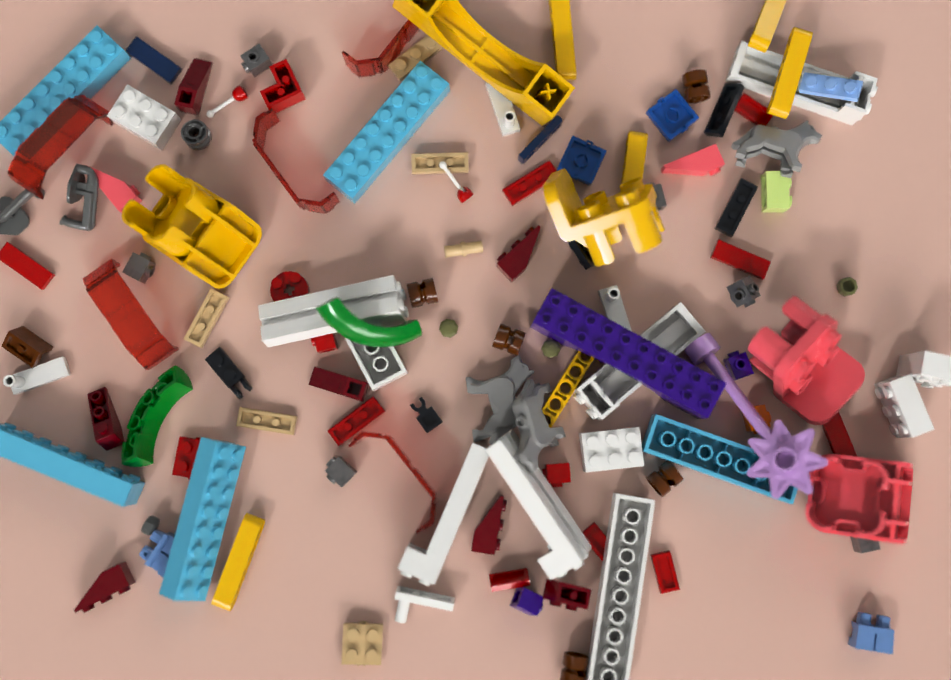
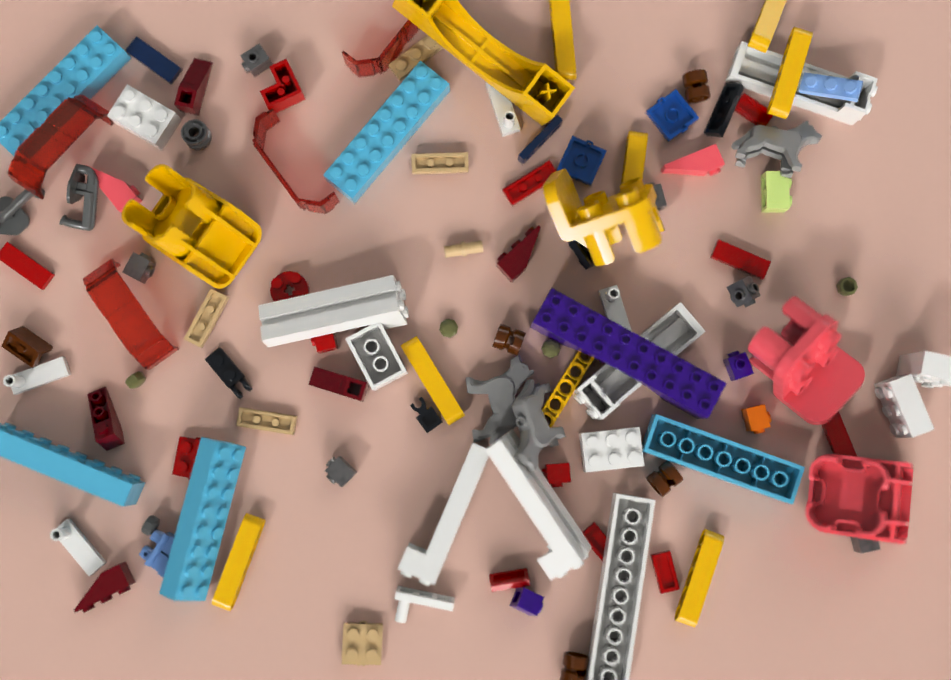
(78, 546): none -> white piece
(135, 380): none -> olive tile
(150, 414): green brick -> none
(238, 94): hinge -> none
(356, 421): red tile -> none
(358, 331): green brick -> none
(415, 471): clear red windscreen -> none
(422, 293): reddish brown wheel -> none
(432, 380): none -> yellow beam
(463, 192): hinge -> none
(486, 532): dark red slope -> none
(568, 594): dark red brick -> none
(699, 578): none -> yellow beam
(736, 207): black plate -> none
(782, 456): lavender piece -> none
(870, 636): medium blue hips -> none

